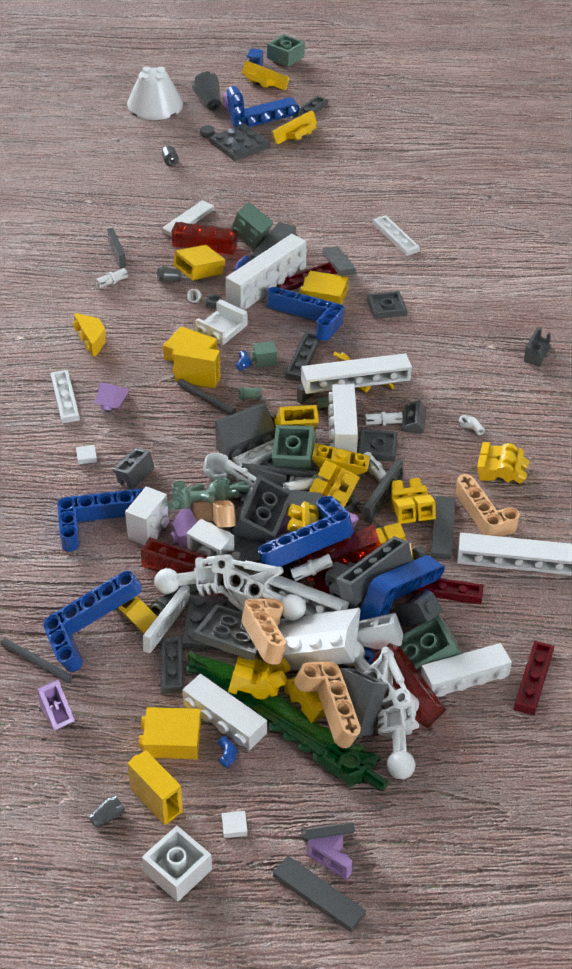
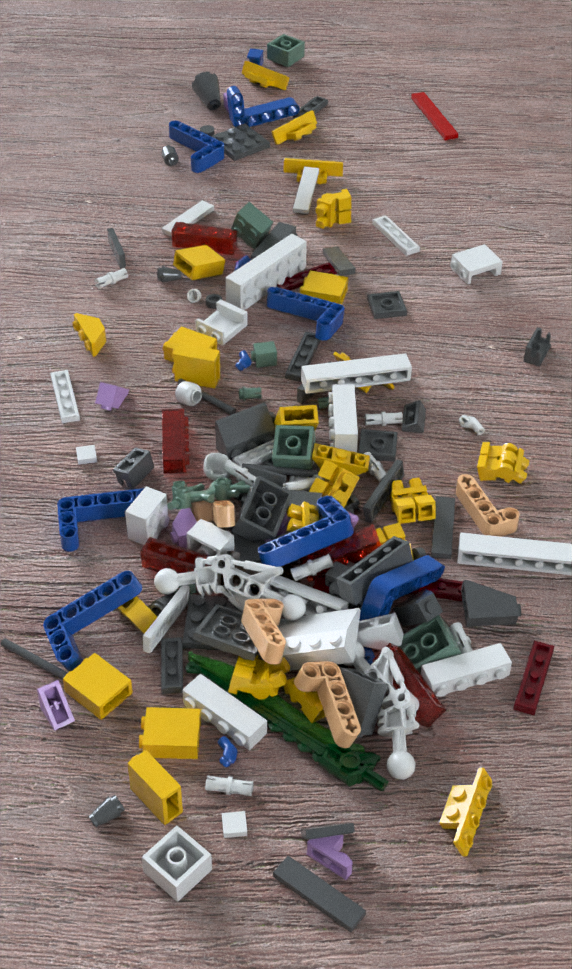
(97, 686): none -> yellow brick
(154, 95): white cone -> none
(174, 441): none -> clear red brick
(188, 393): none -> white head
(208, 149): none -> blue beam
(229, 785): none -> white pin
(306, 190): none -> white tile
(326, 168): none -> yellow bracket
(333, 209): none -> yellow hips
(434, 115): none -> red tile
(459, 634): none -> white pin
(465, 810): none -> yellow bracket
(474, 262): none -> white panel
(488, 606): none -> dark grey slope

